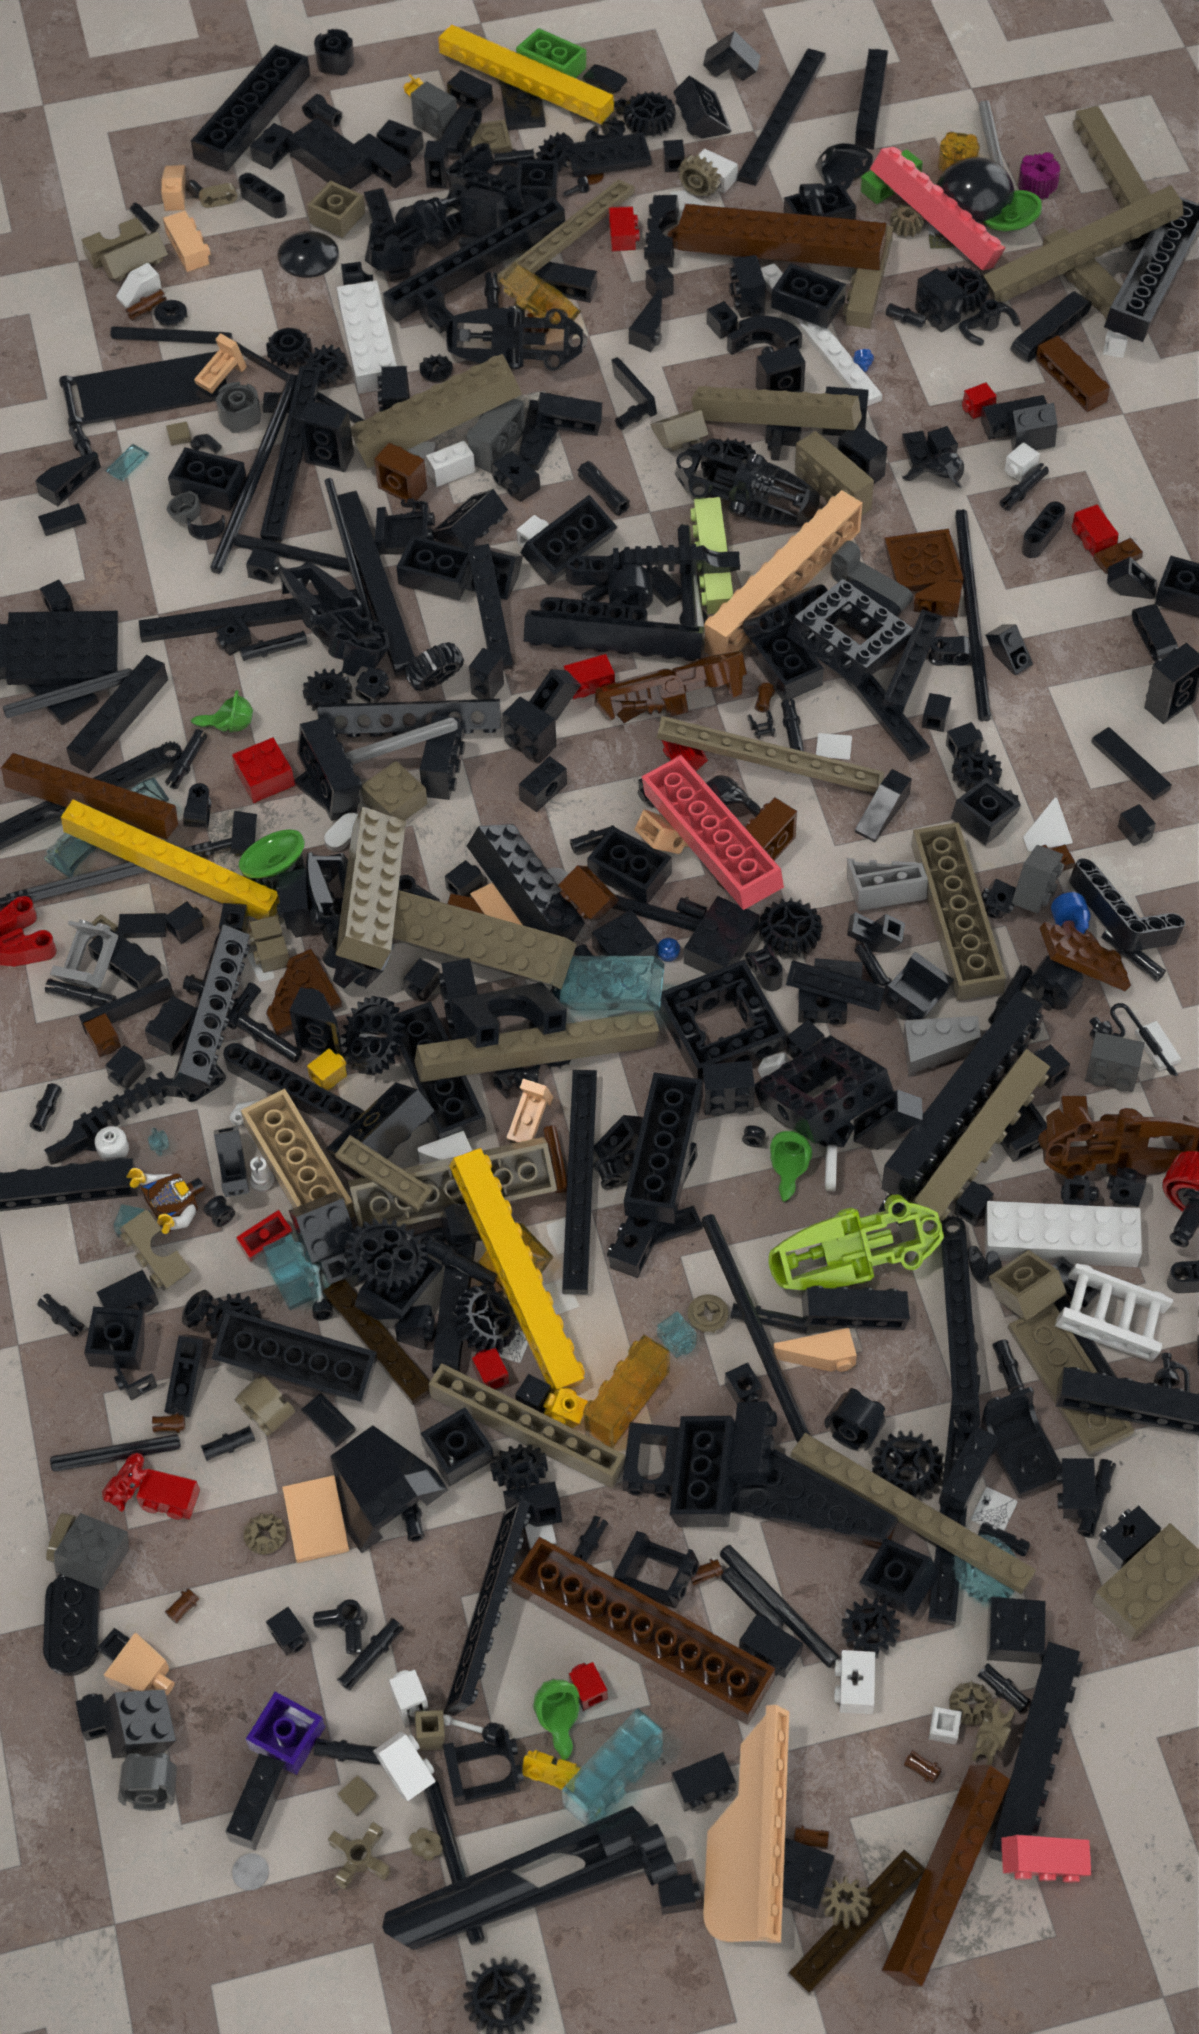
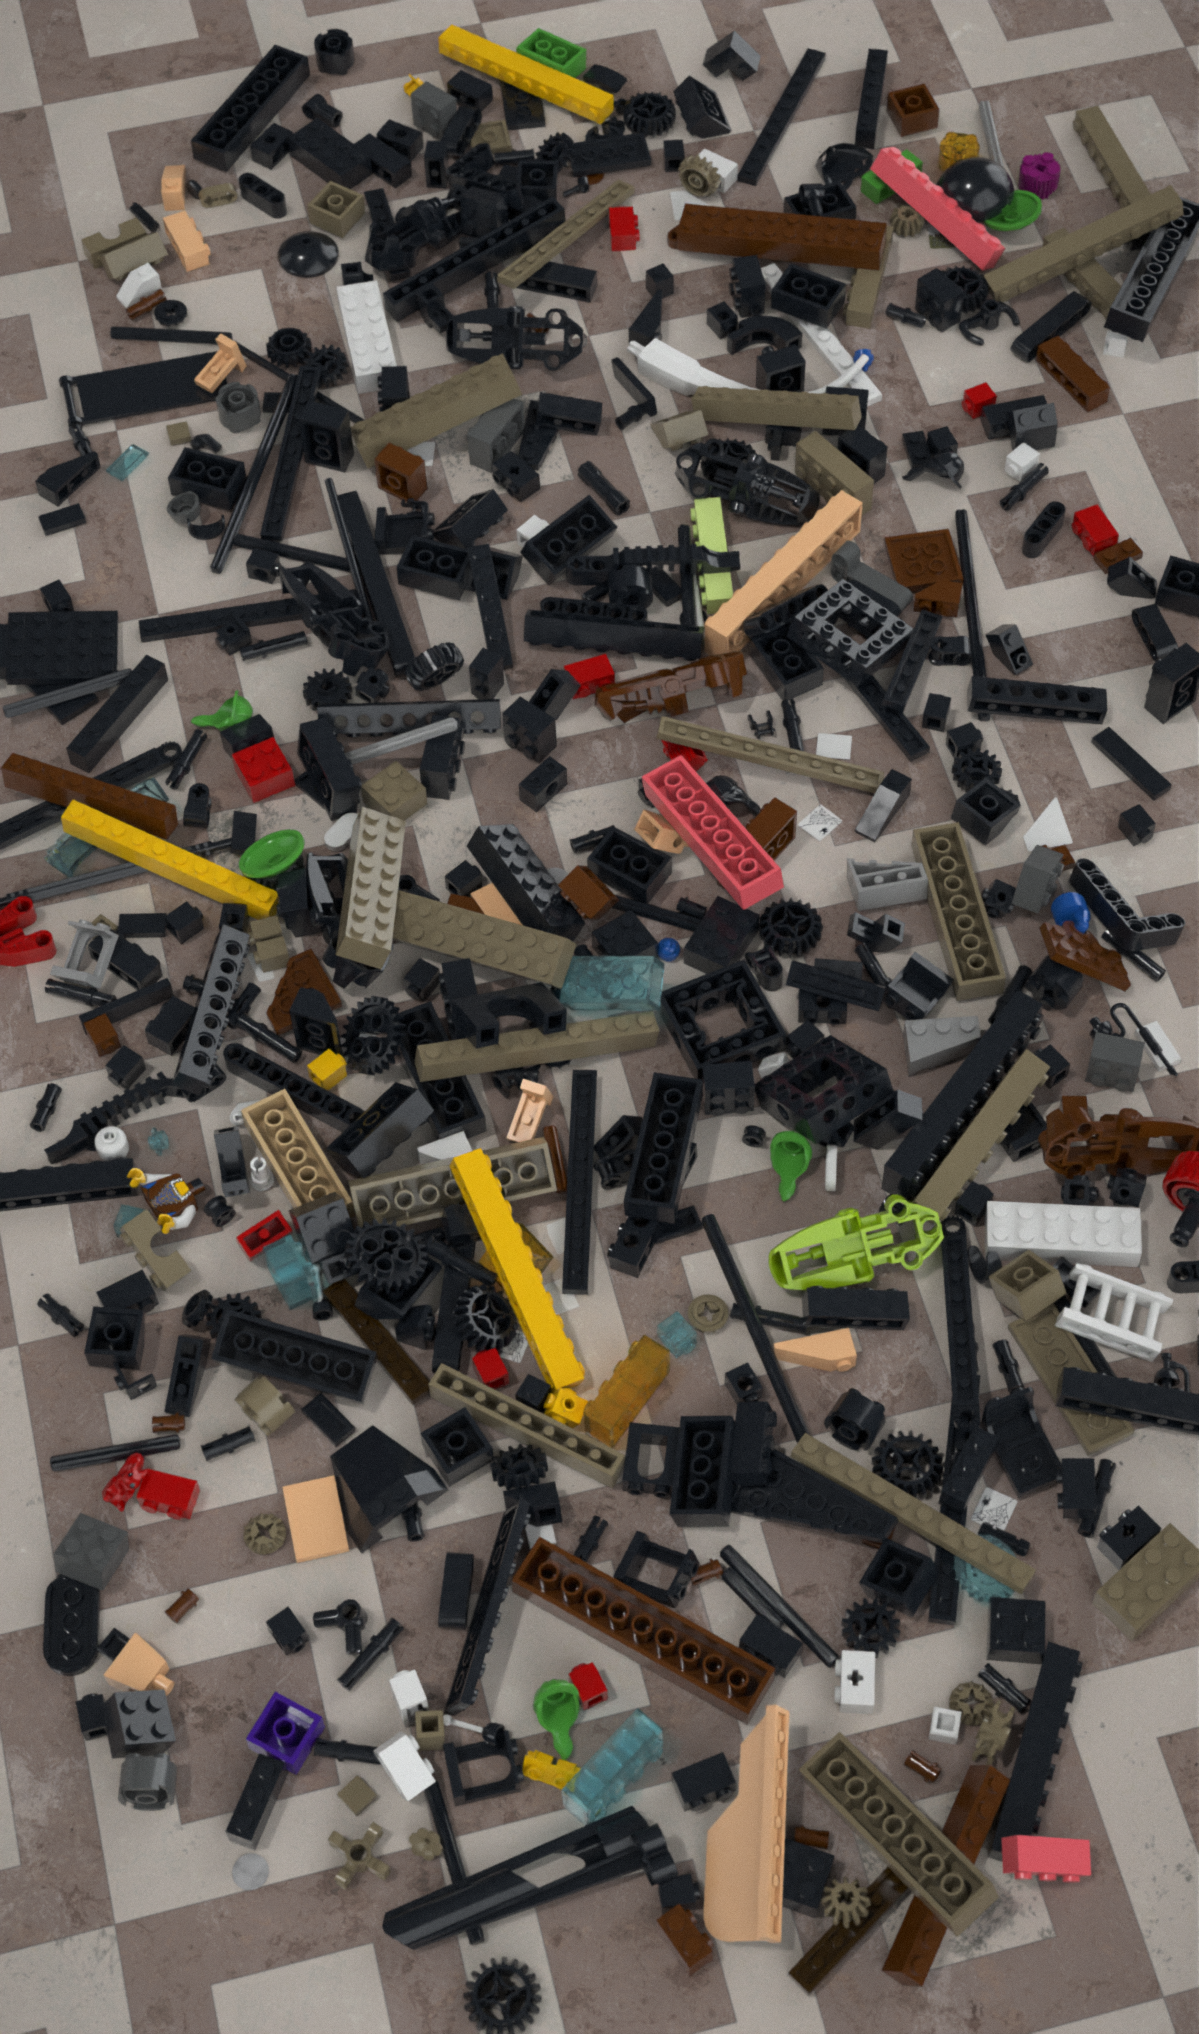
(61, 1528): dark tan beam -> none
(246, 734): none -> black brick
(384, 1173): dark tan tile -> none
(441, 372): black gear -> none
(450, 463): white brick -> none
(456, 1590): none -> black beam
(536, 294): clear yellow brick -> none
(663, 214): black arch -> none
(684, 374): none -> white piece
(684, 1939): none -> reddish brown brick
(765, 692): reddish brown pin -> none
(820, 822): none -> white sticker
(899, 1834): none -> dark tan brick
(912, 110): none -> reddish brown brick
(1037, 700): none -> black brick

